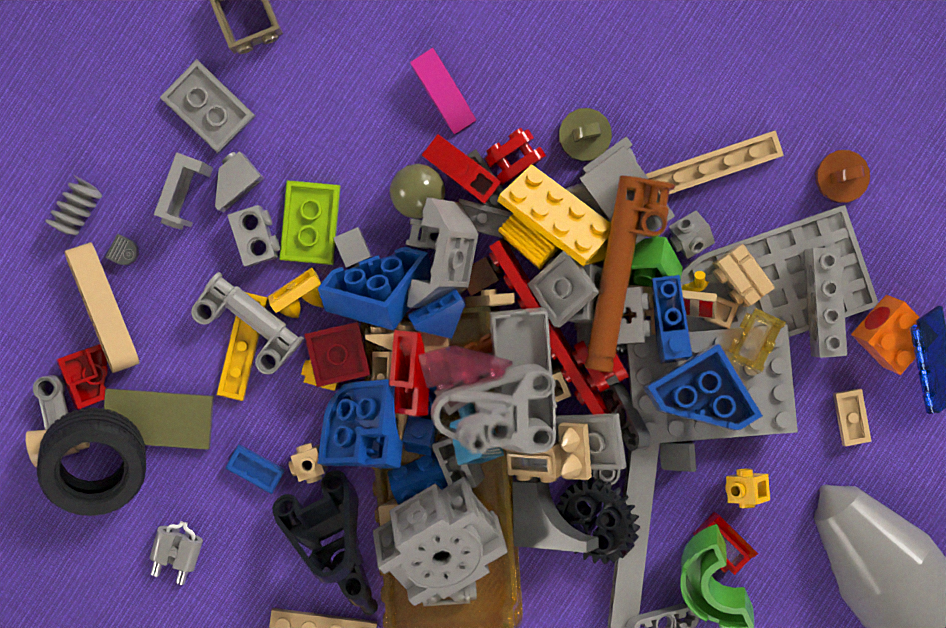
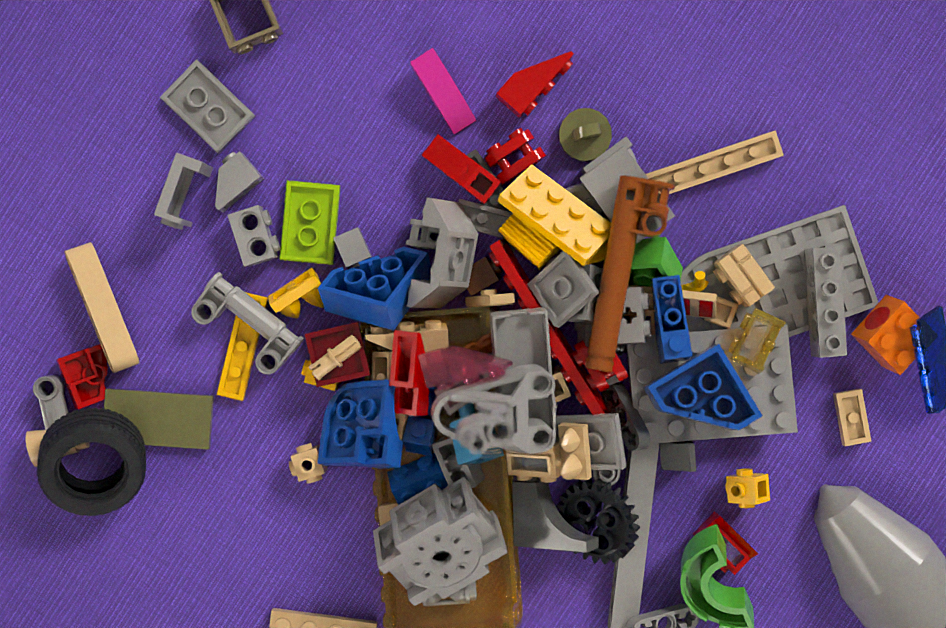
(74, 207): light grey piece -> none
(123, 250): dark grey tile -> none
(176, 549): light grey piece -> none
(255, 469): blue plate -> none
(320, 521): black connector -> none
(335, 357): none -> tan axle
(413, 186): olive piece -> none
(439, 316): blue slope -> none
(527, 84): none -> red slope
(691, 235): light grey brick -> none
(842, 176): dark orange tile -> none

